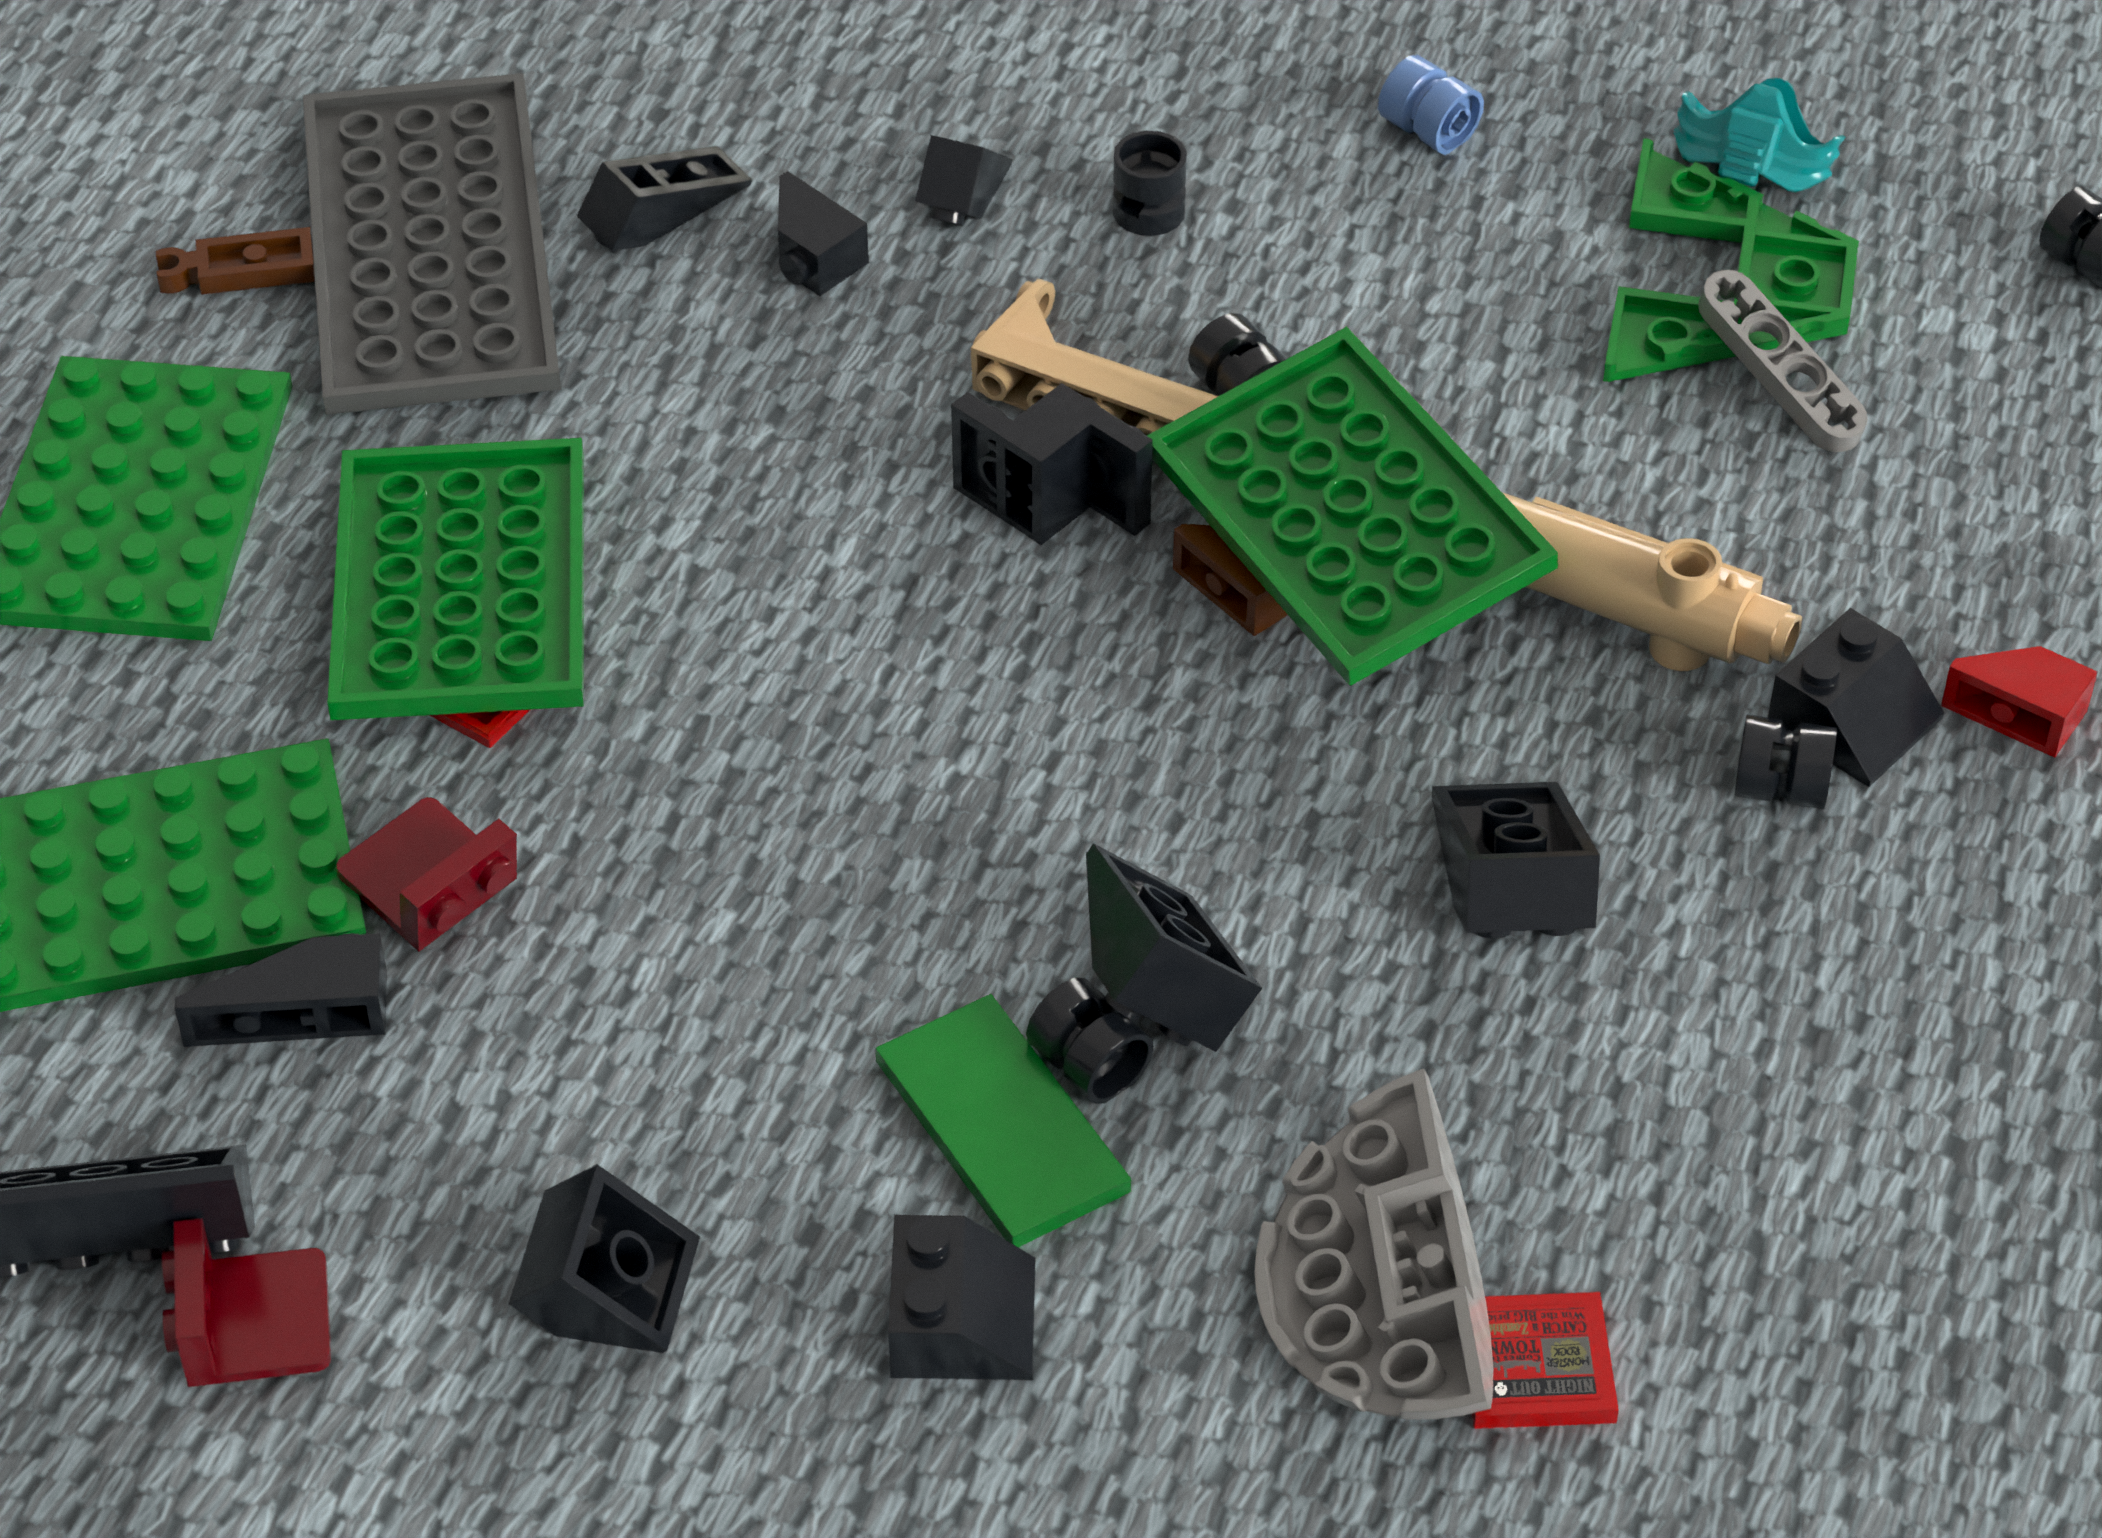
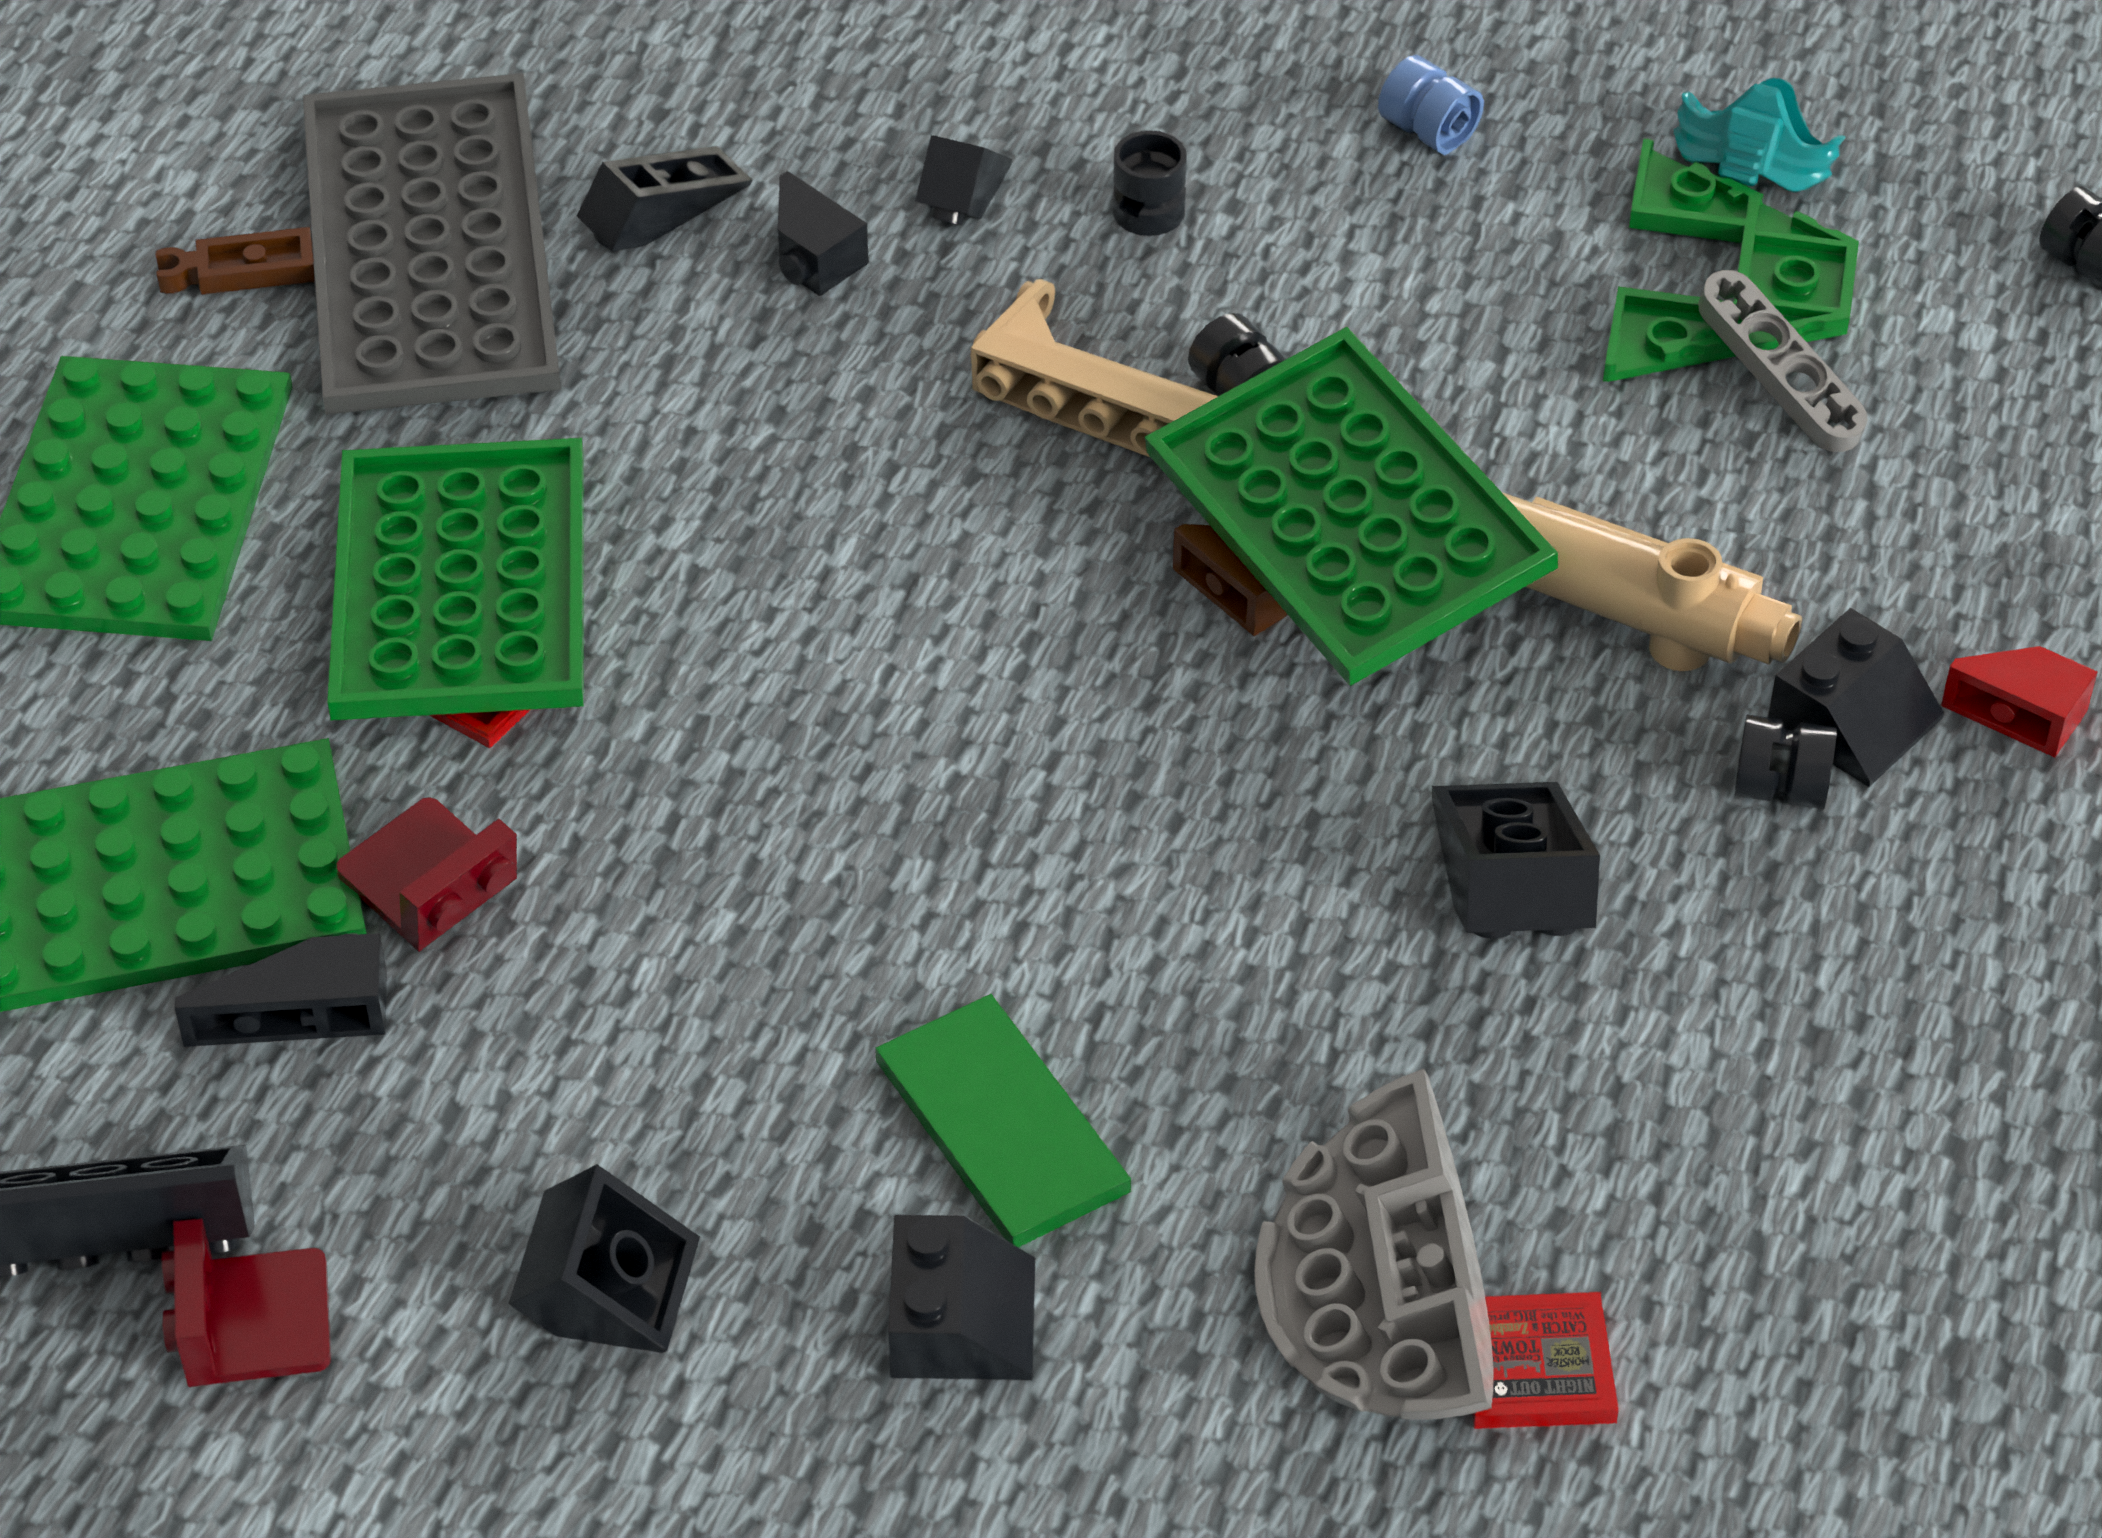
(1052, 463): black bracket -> none
(1089, 1040): black wheel -> none
(1163, 954): black slope -> none

